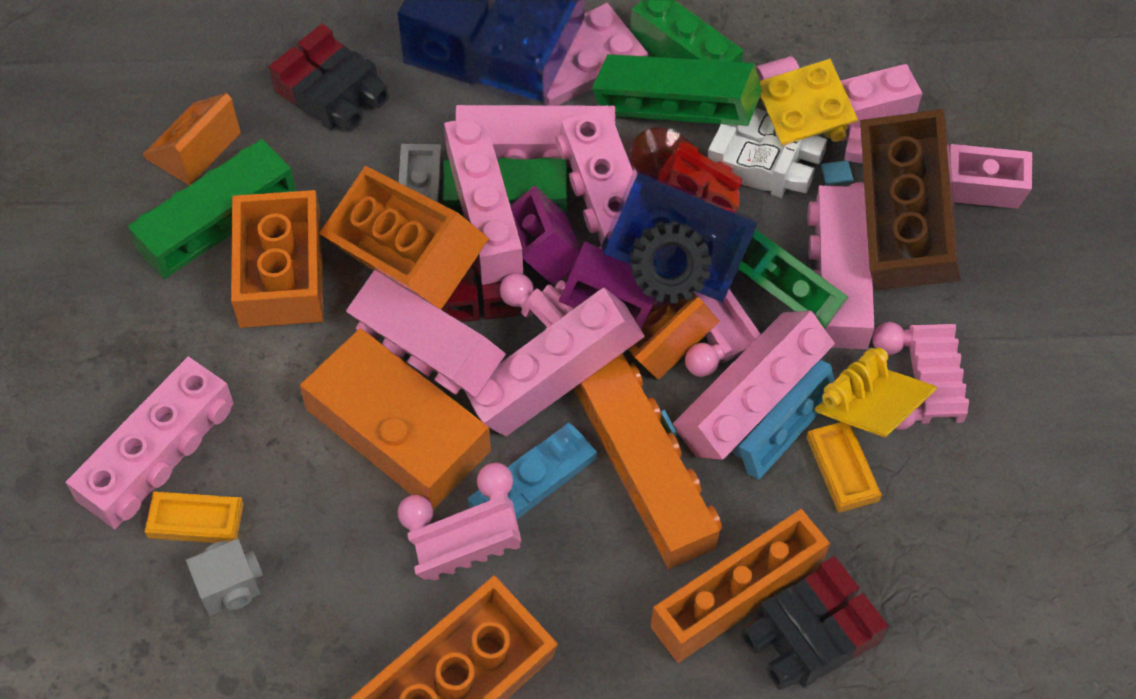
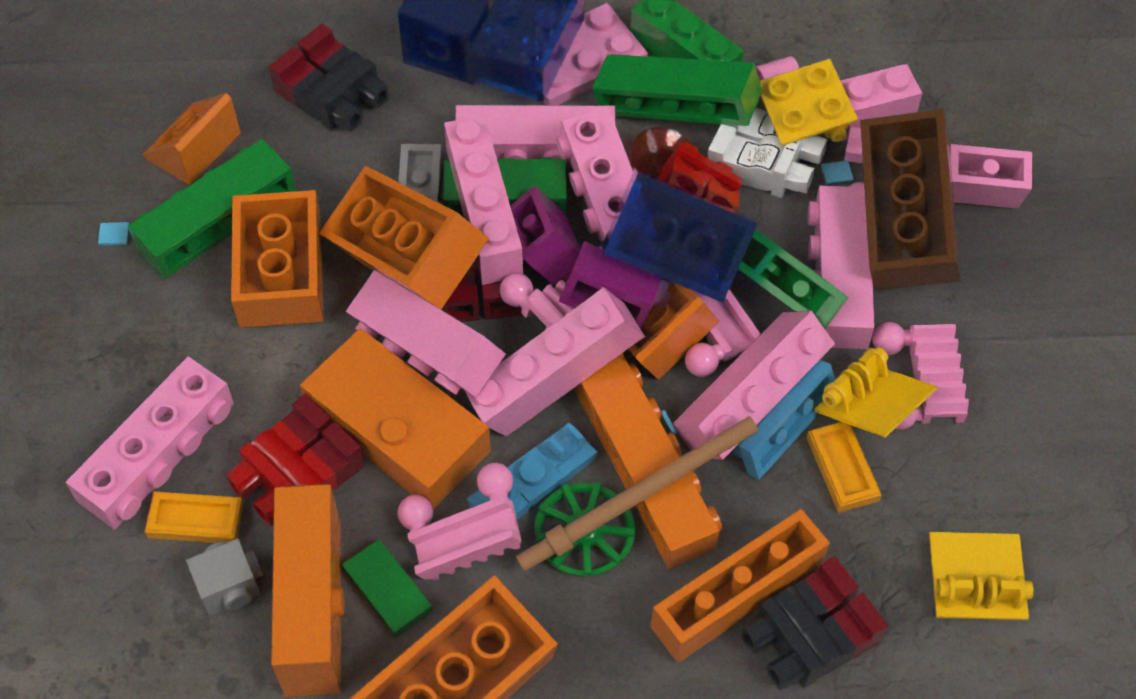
(113, 233): none -> medium azure window
(295, 452): none -> red hips
(307, 591): none -> orange brick
(387, 588): none -> green tile
(560, 538): none -> medium nougat bar
(593, 538): none -> green wheel
(682, 285): black tyre -> none
(979, 576): none -> yellow hinge

